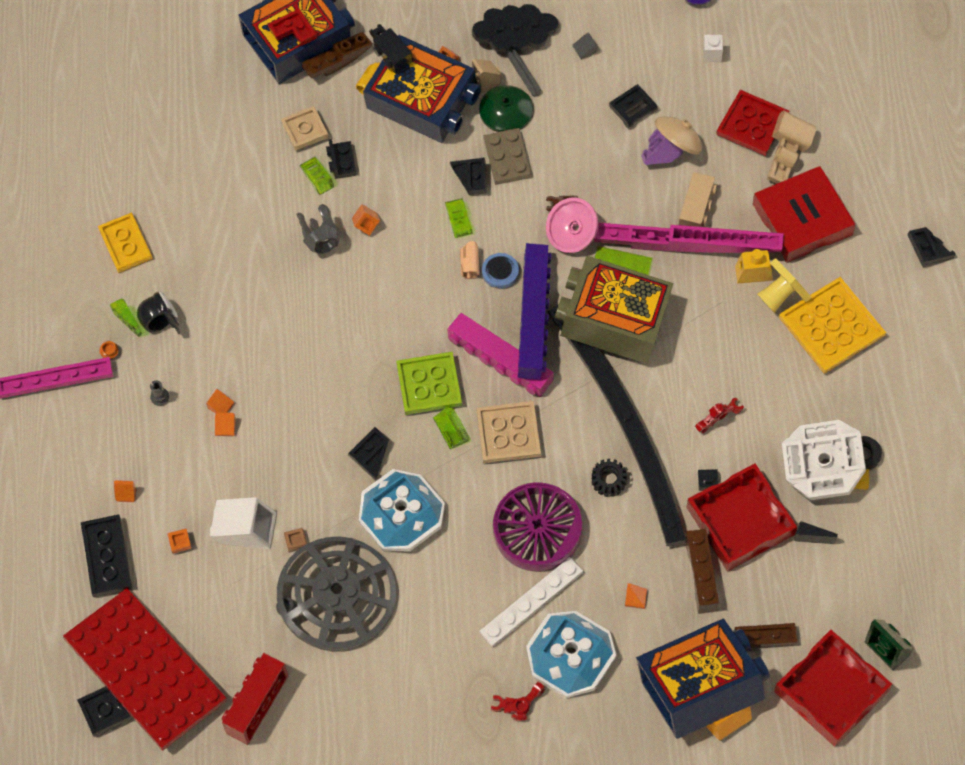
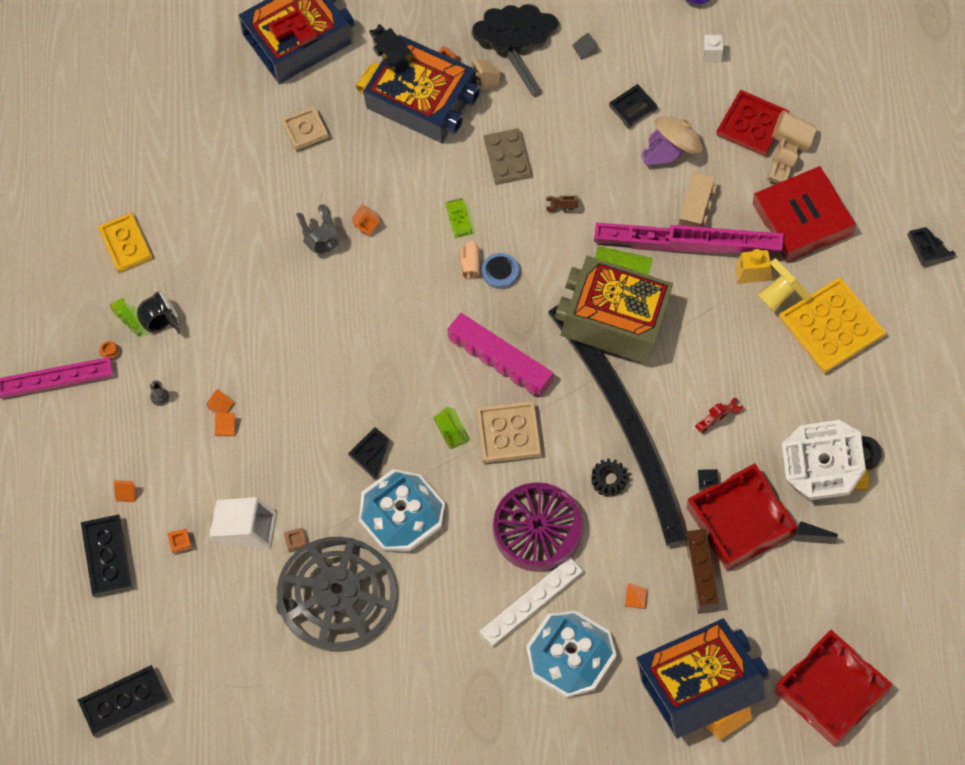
(144, 669): red plate -> none
(255, 698): red brick -> none
(320, 185): clear neon green slope -> none
(339, 56): reddish brown slope -> none
(342, 159): black bracket -> none
(429, 383): lime plate -> none
(471, 174): black wing -> none
(506, 116): dark green dish -> none
(520, 705): red piece -> none
(533, 312): dark purple brick -> none
(563, 221): bright pink dish -> none
(770, 634): reddish brown plate -> none
(887, 643): dark green slope -> none

